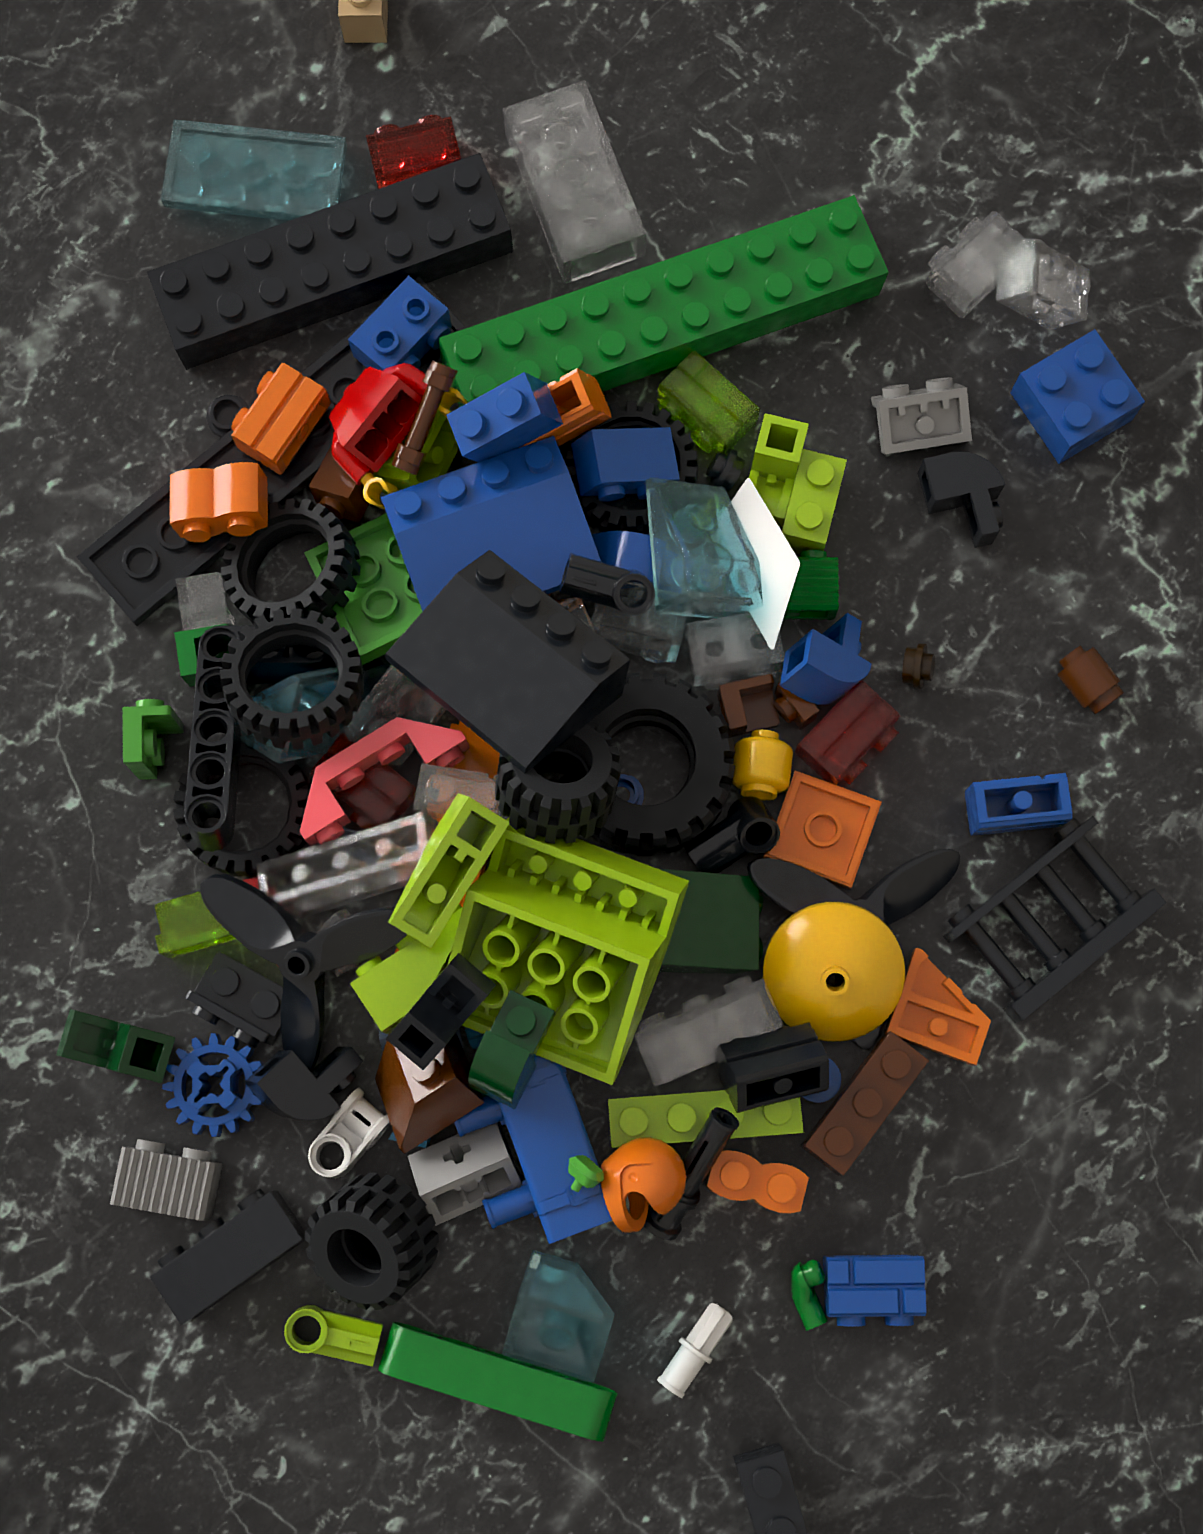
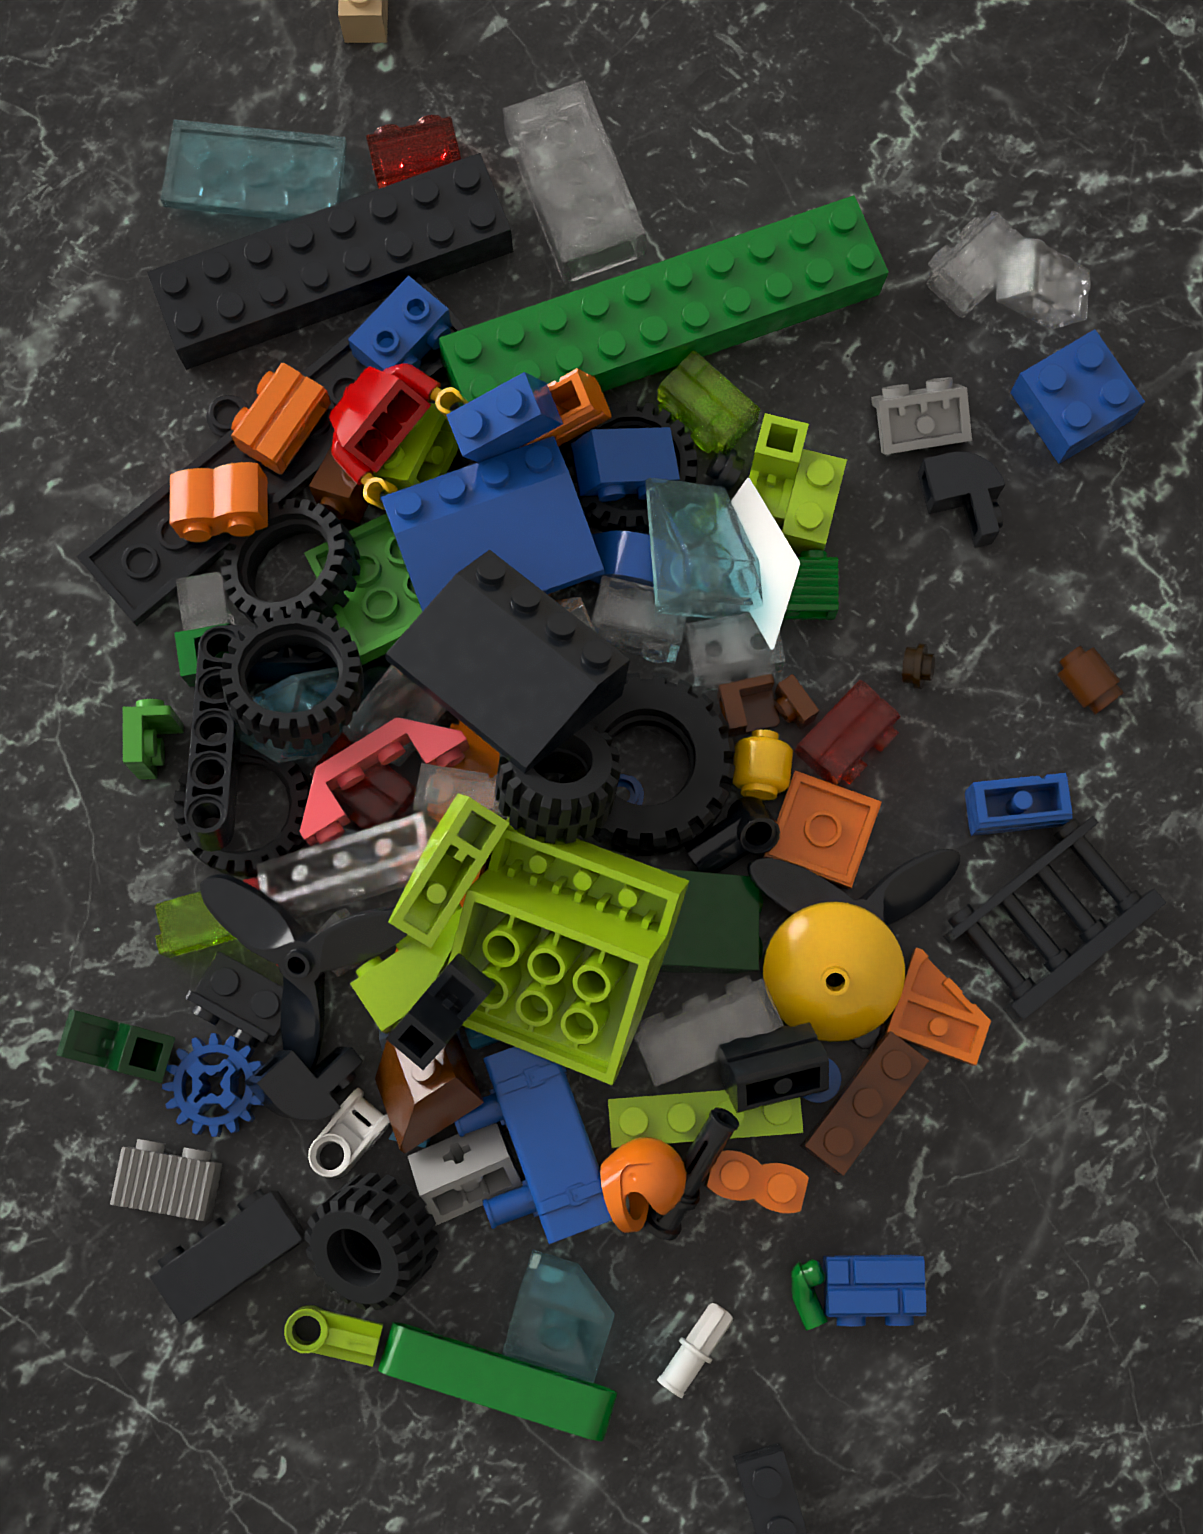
(410, 456): reddish brown bar -> none
(508, 1050): dark green brick -> none
(585, 1172): bright green rock -> none
(602, 584): black piece -> none
(825, 664): blue brick -> none

